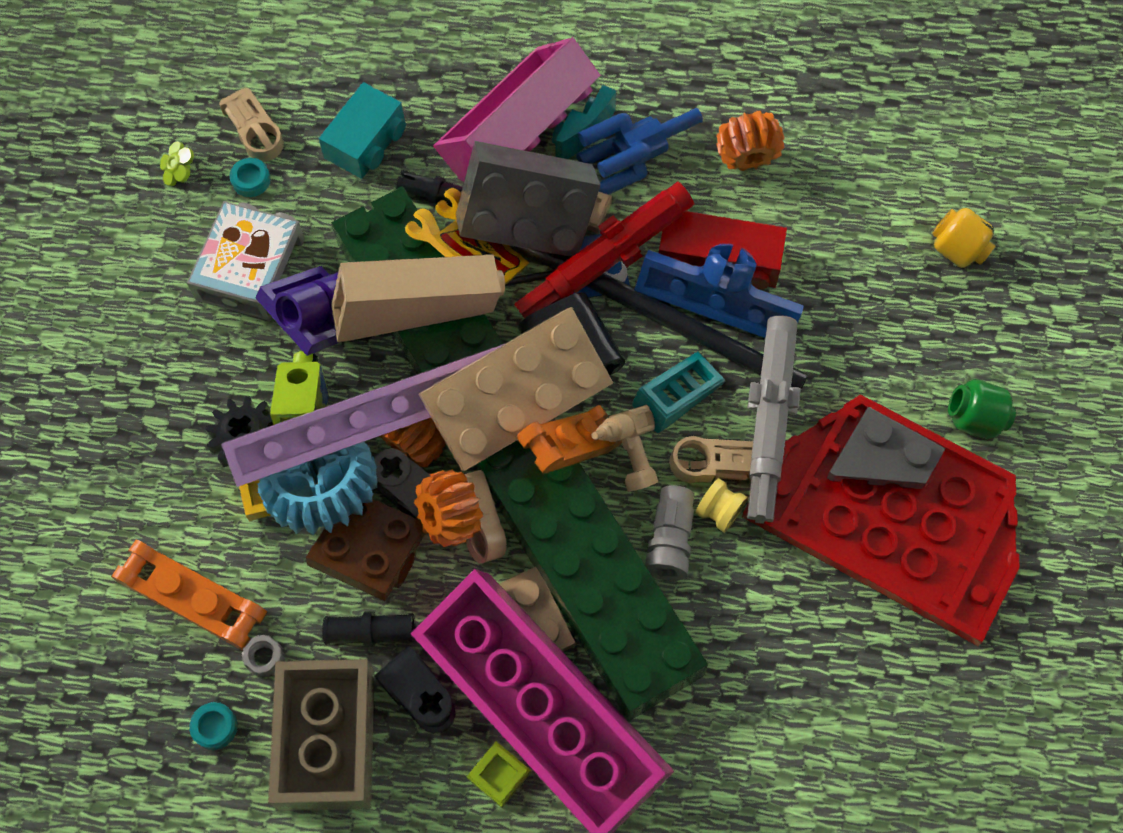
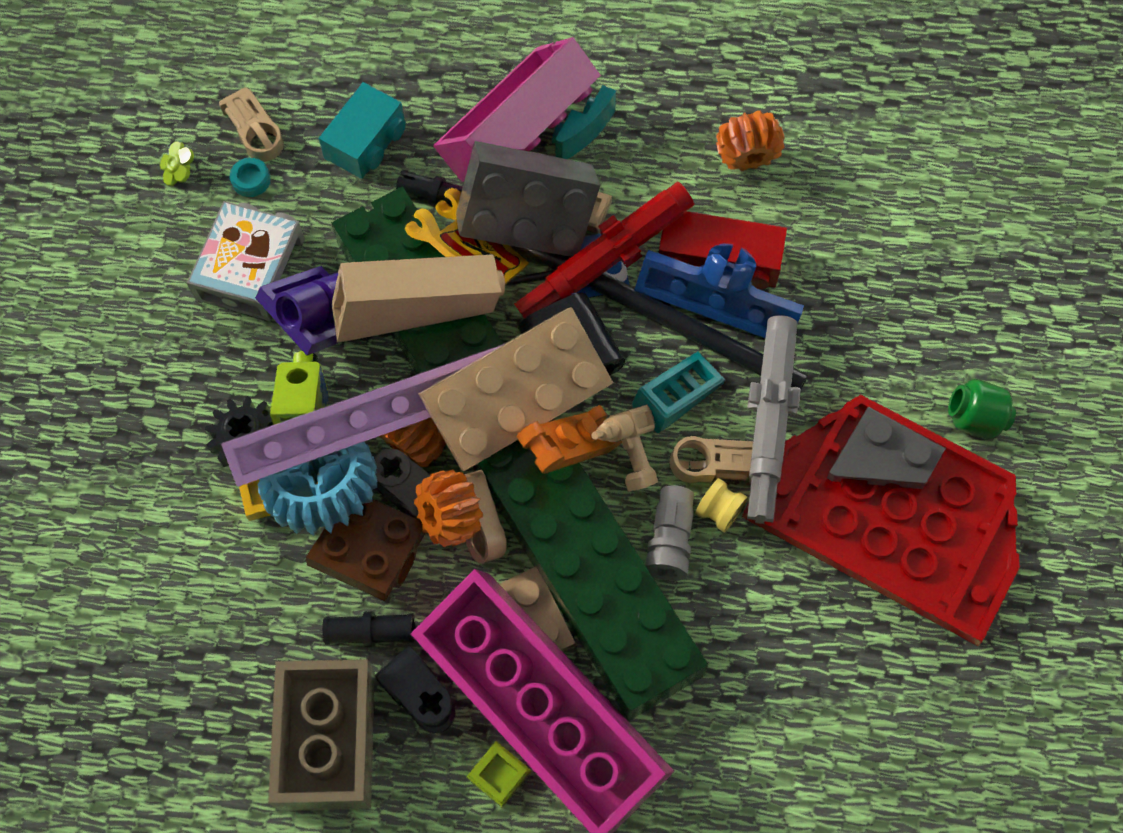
(189, 595): orange plate -> none
(213, 726): teal tile -> none
(249, 659): light grey axle -> none
(631, 145): blue plant -> none
(964, 237): yellow head -> none

